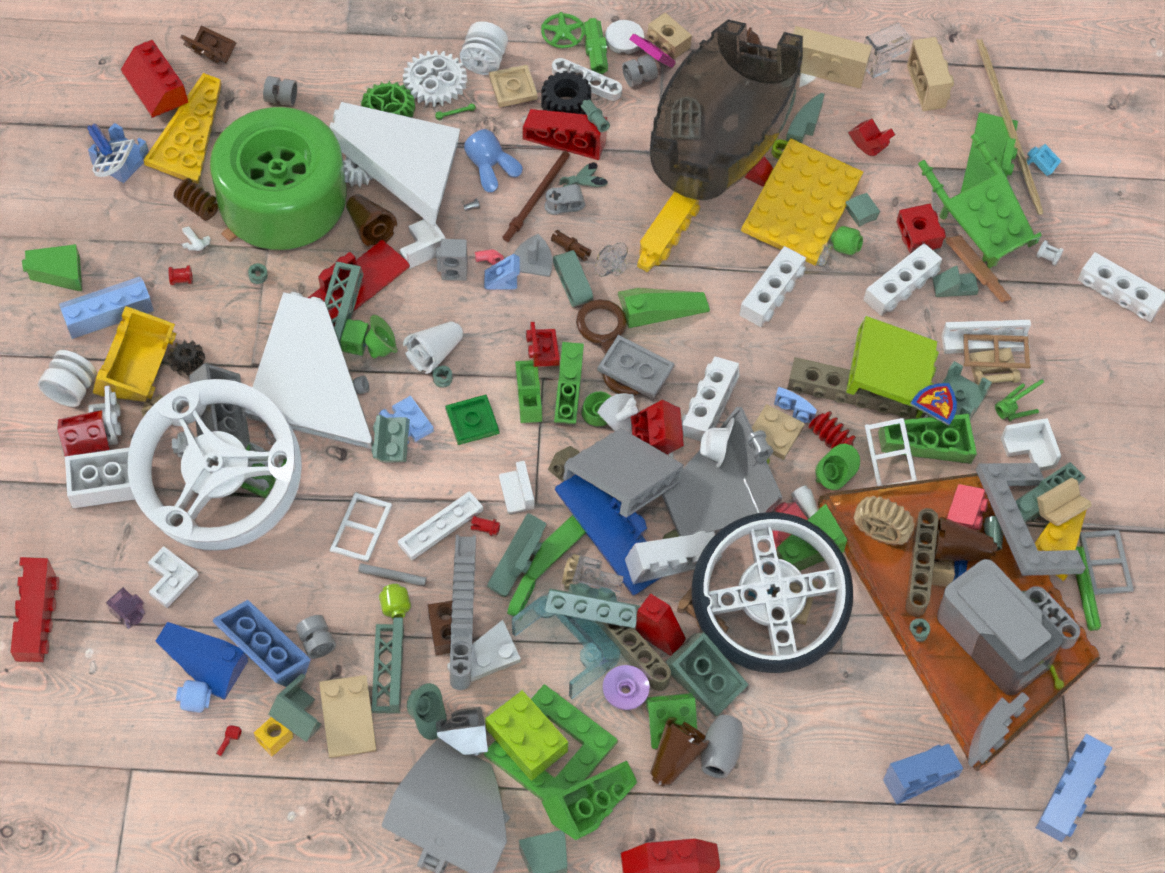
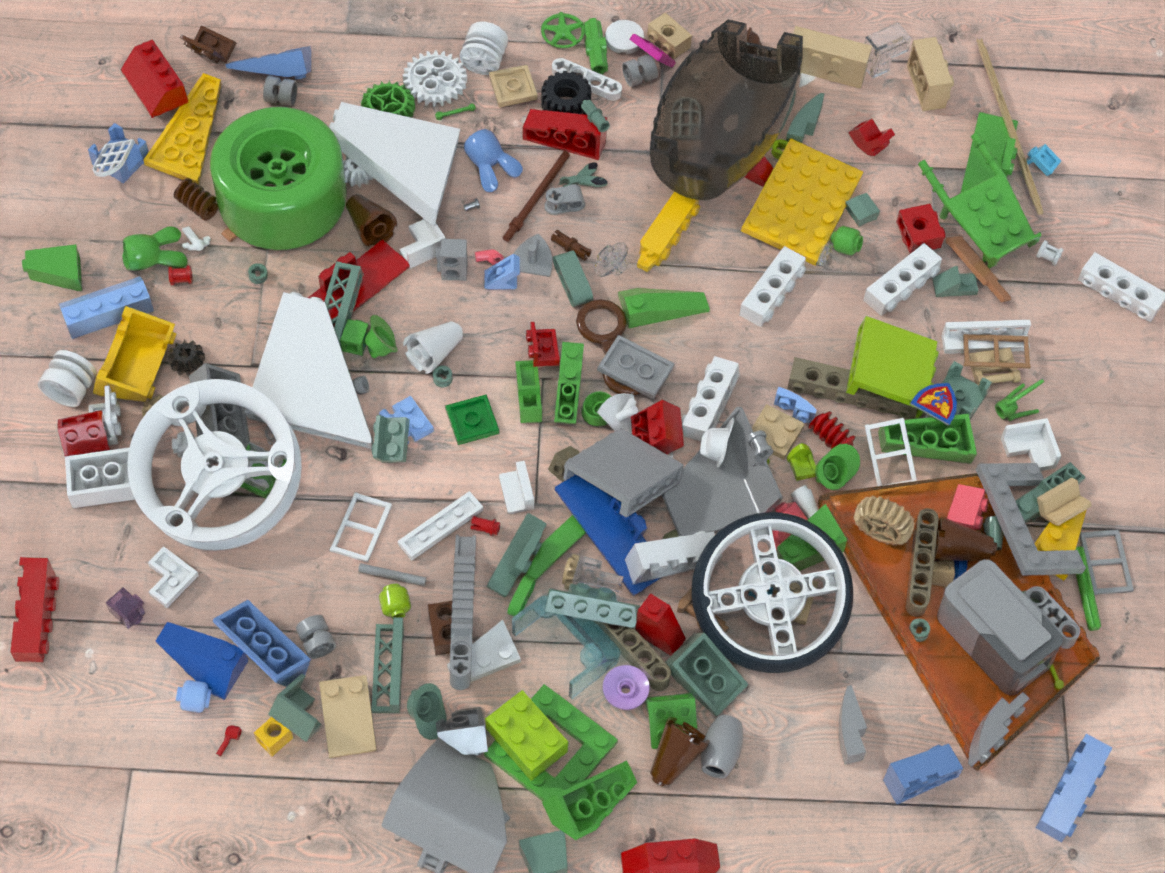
(99, 139): blue axle -> none
(144, 251): none -> bright green piece
(285, 64): none -> medium blue wedge
(802, 462): none -> lime tile
(851, 728): none -> light grey slope

